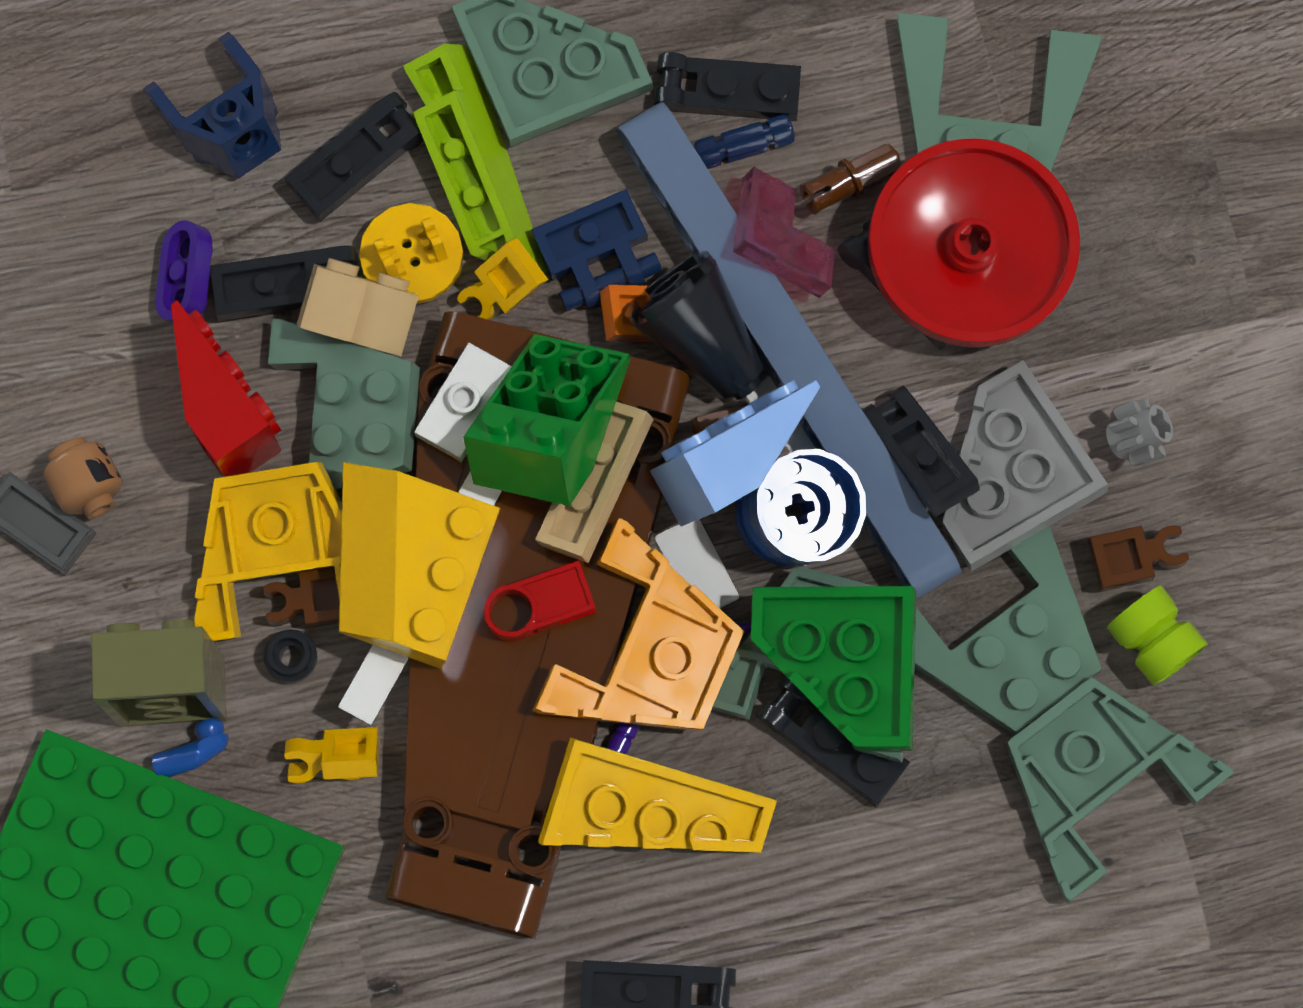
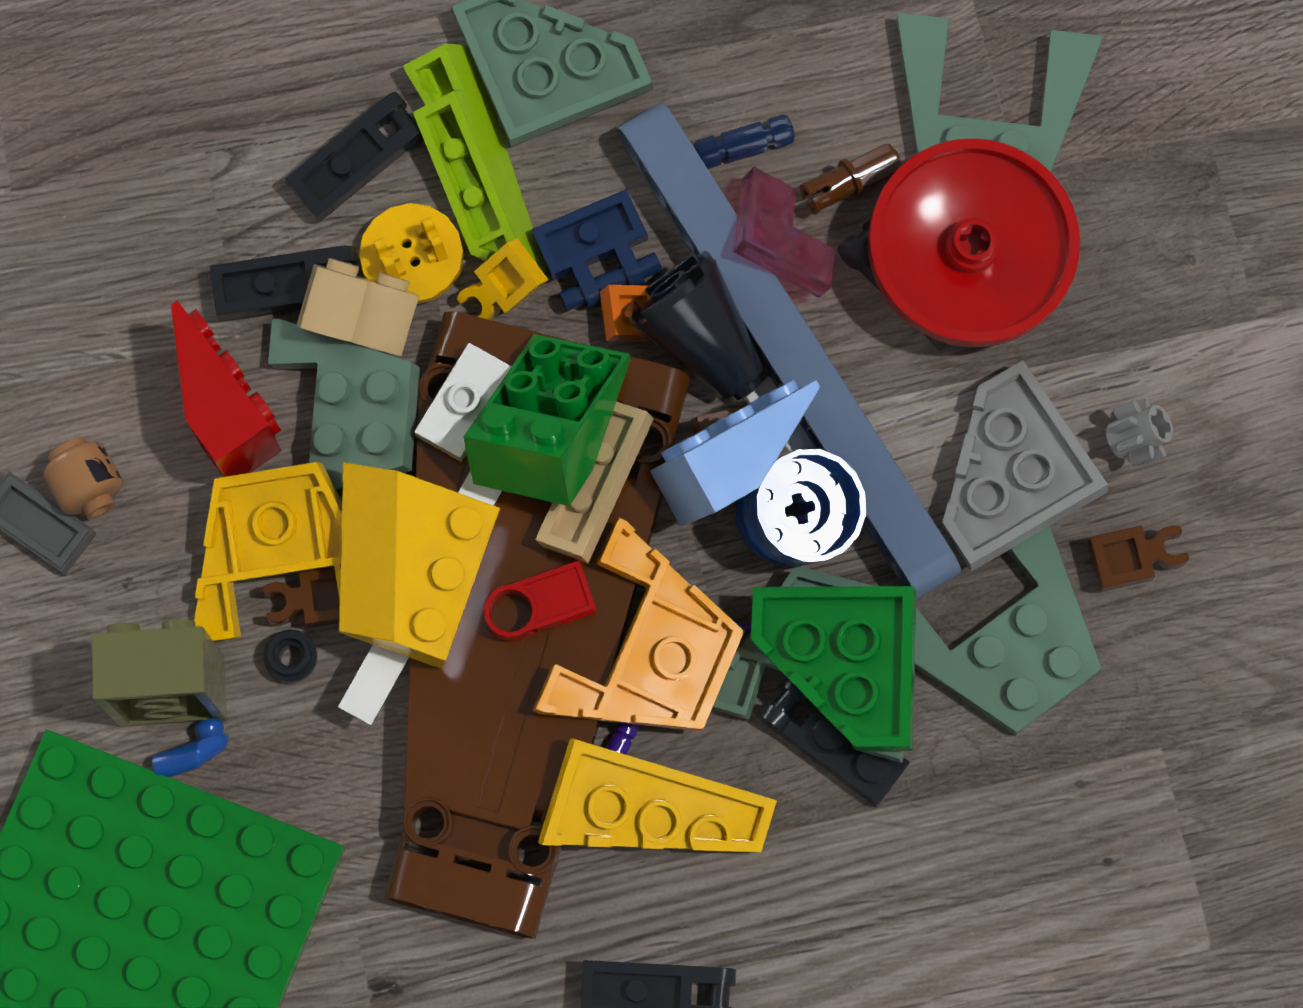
(184, 269): dark purple plate -> none
(212, 135): dark blue piece -> none
(340, 755): yellow plate -> none
(697, 561): white sticker -> none
(728, 87): black plate -> none
(922, 452): black plate -> none
(1084, 756): sand green wing -> none
(1158, 637): lime wheel -> none

